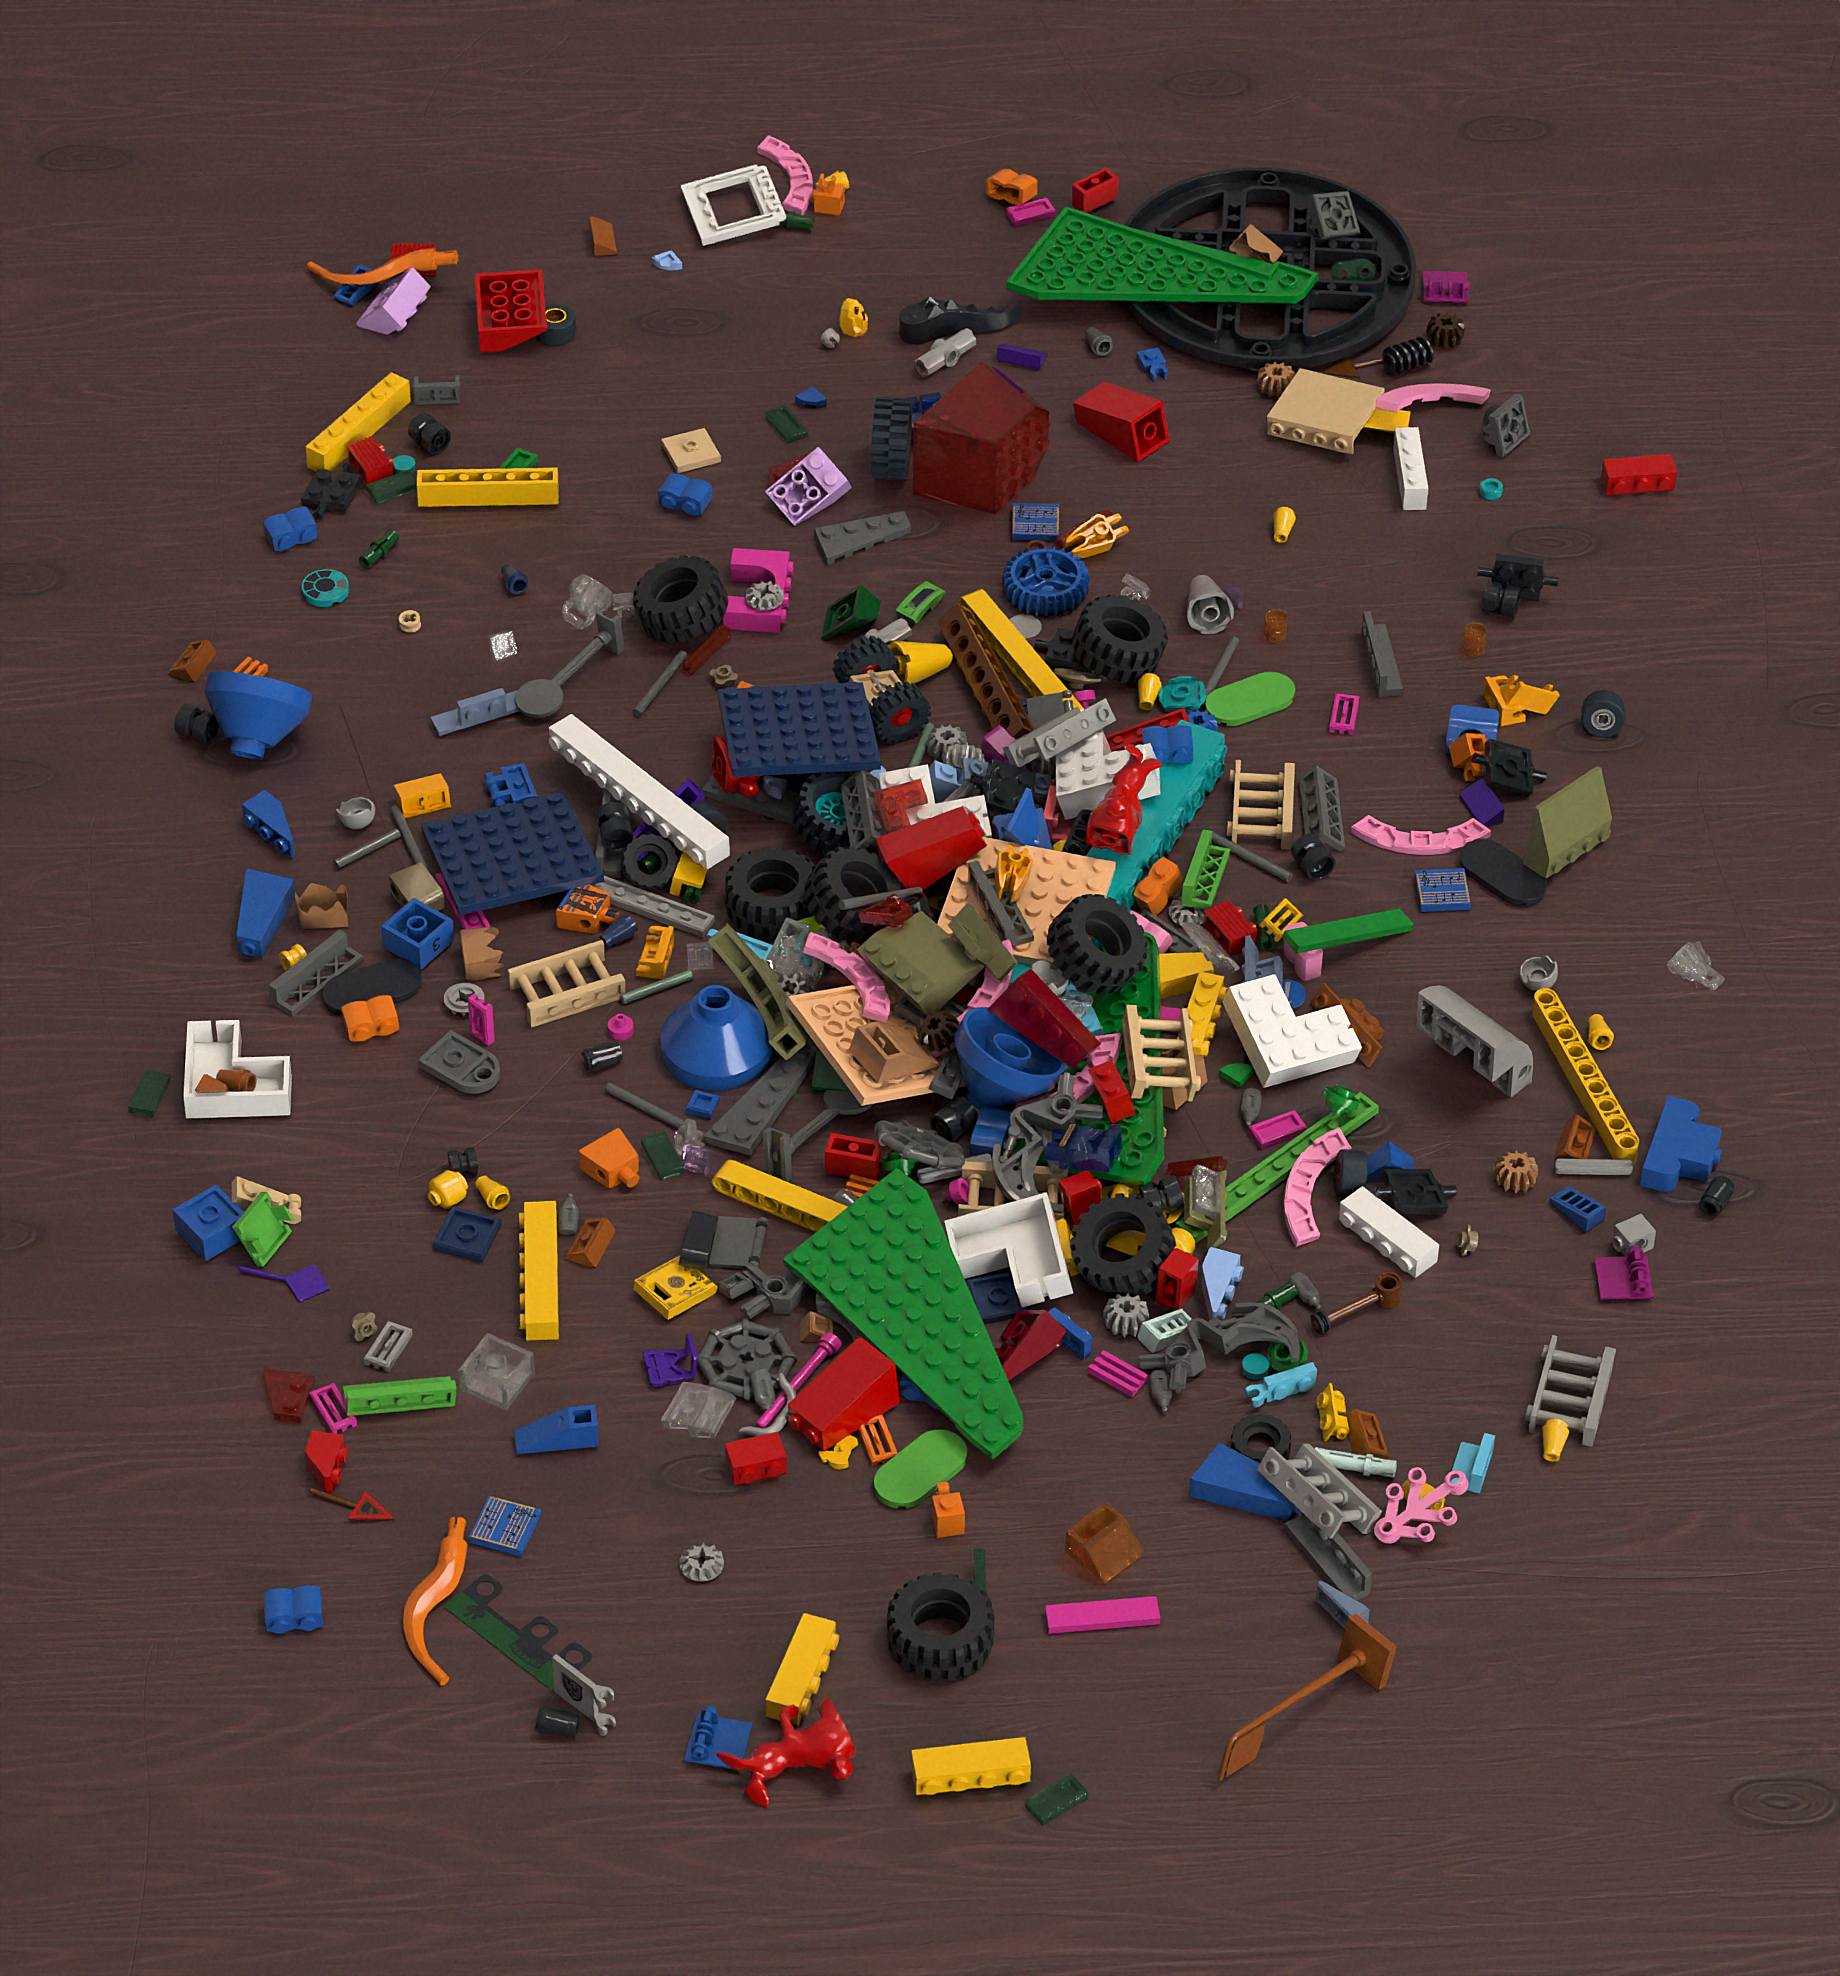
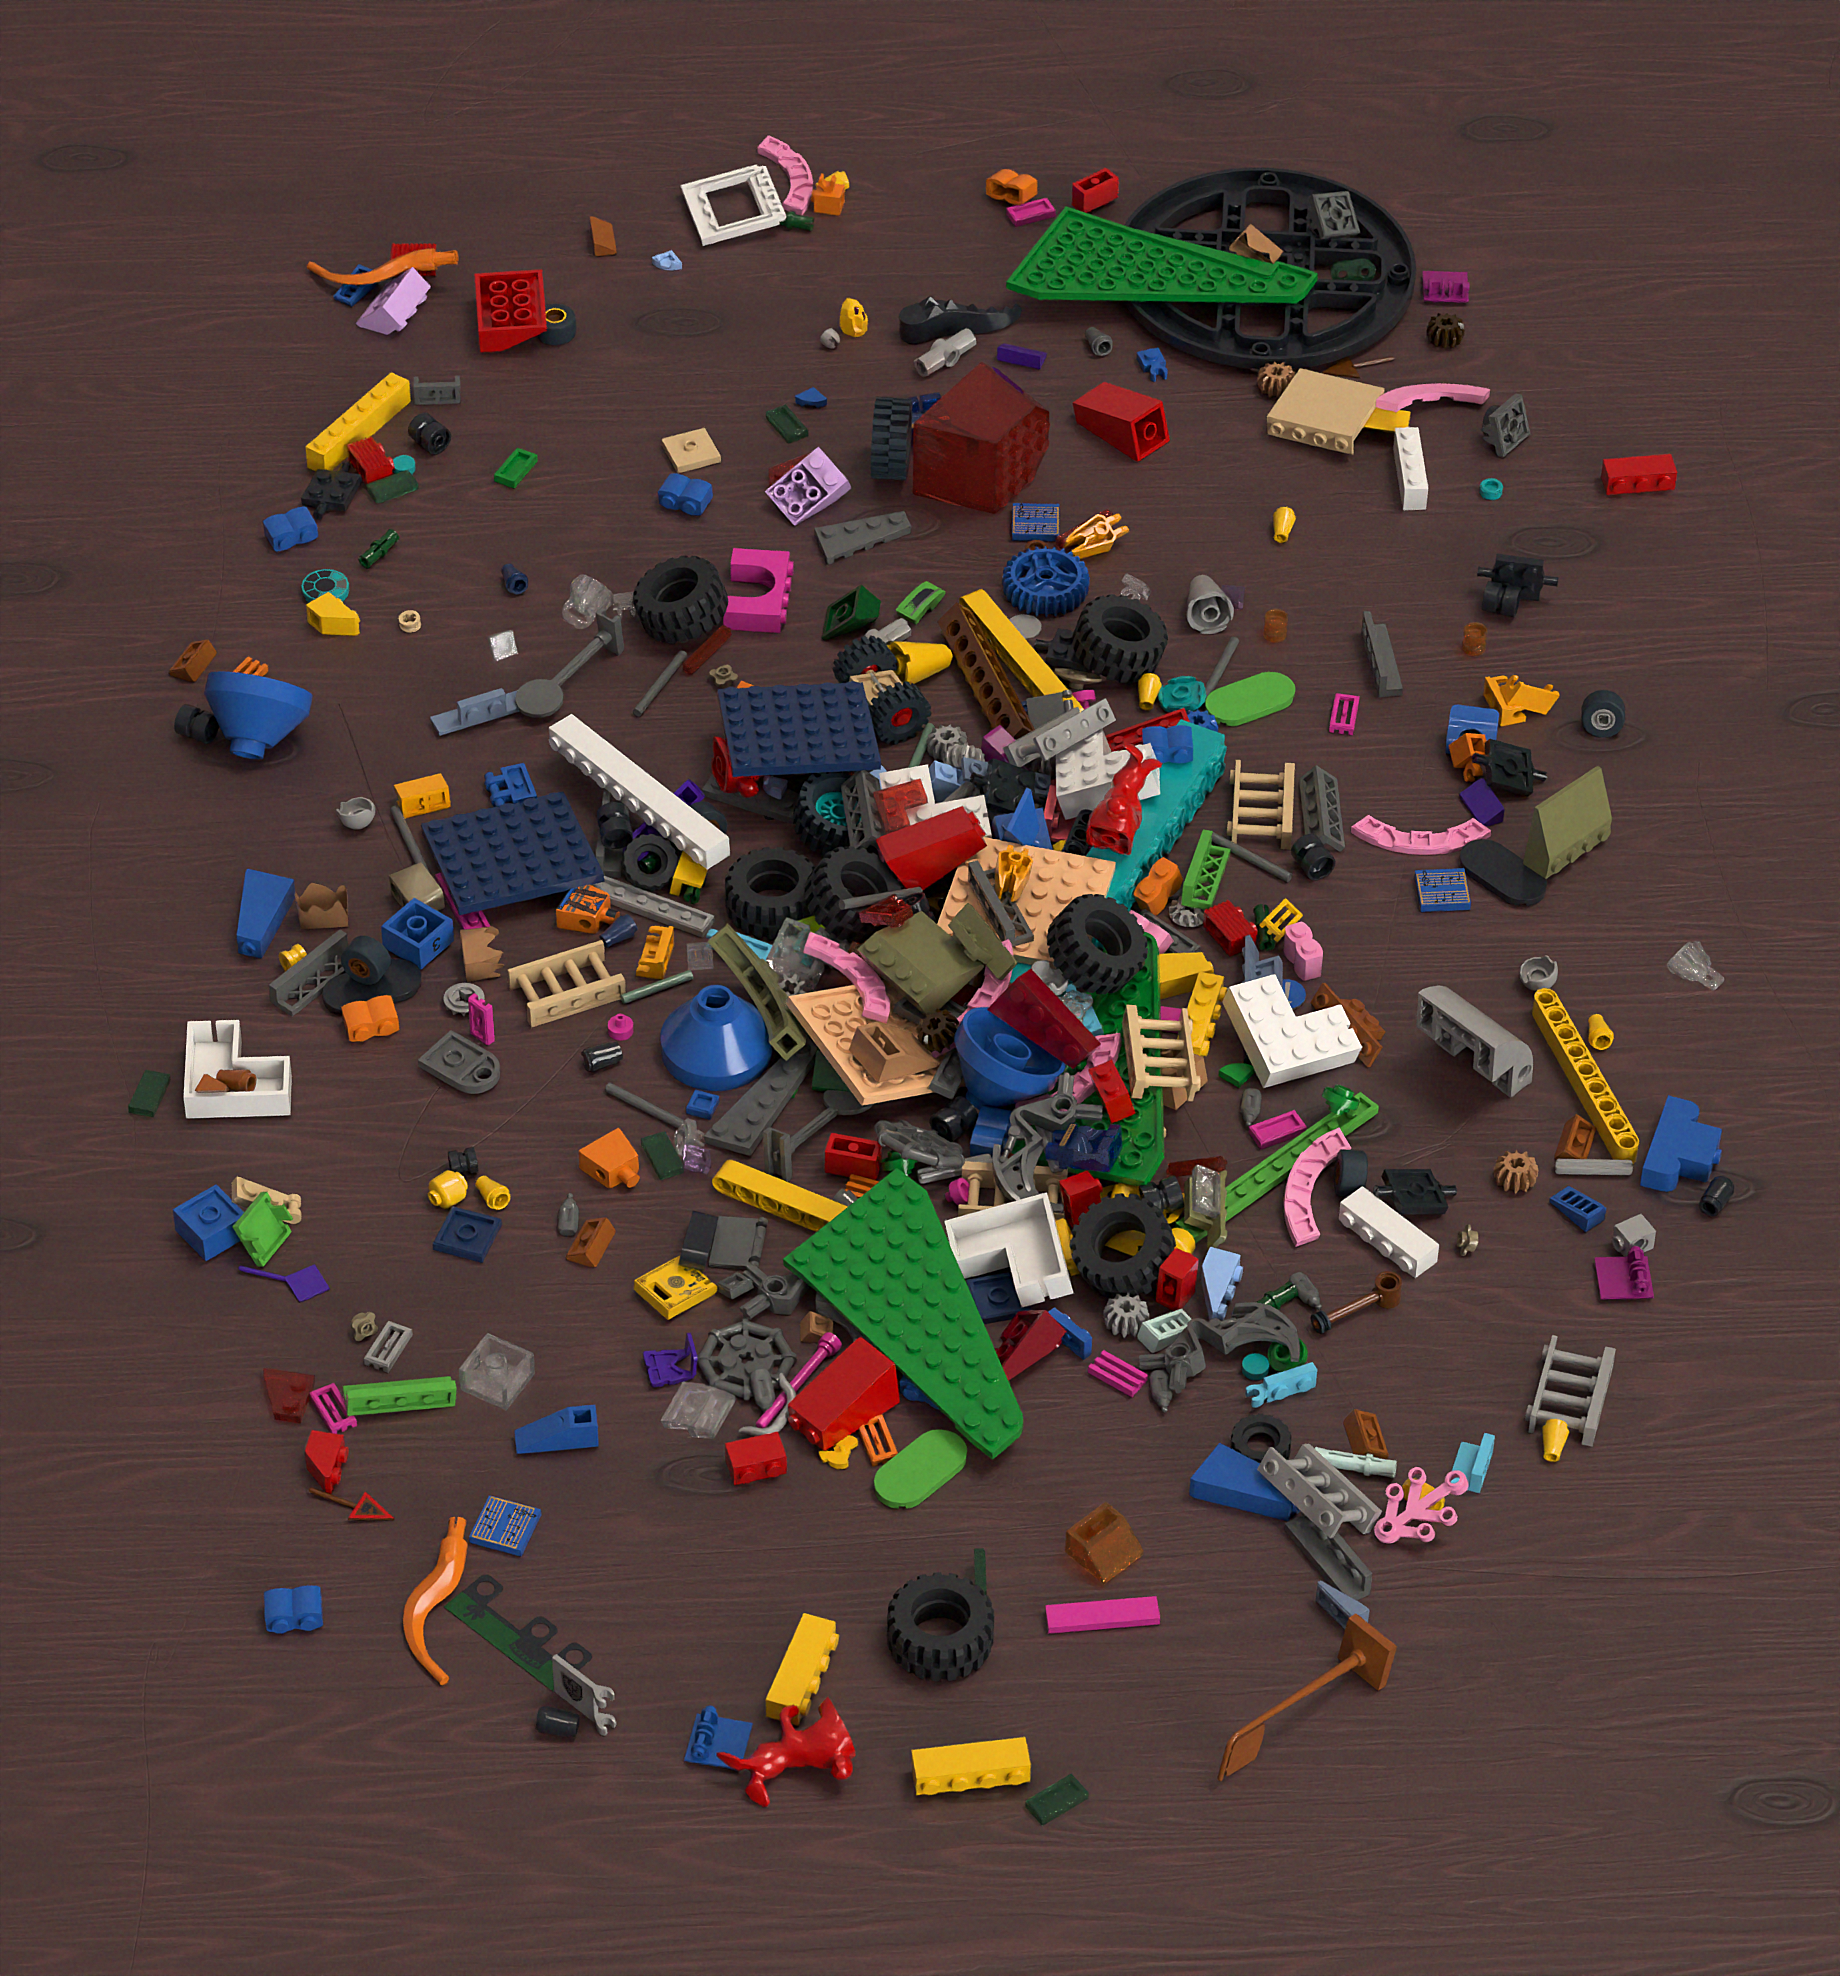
(268, 819): blue slope -> none
(332, 617): none -> yellow slope
(365, 960): none -> black wheel
(367, 848): dark grey bar -> none
(487, 487): yellow brick -> none
(540, 1271): yellow brick -> none
(710, 1569): light grey gear -> none
(769, 601): light grey gear -> none
(947, 1512): orange brick -> none
(1209, 946): clear slope -> none
(1331, 1407): yellow hinge -> none
(1347, 930): green tile -> none
(1387, 1157): blue slope -> none
(1407, 355): black piece -> none

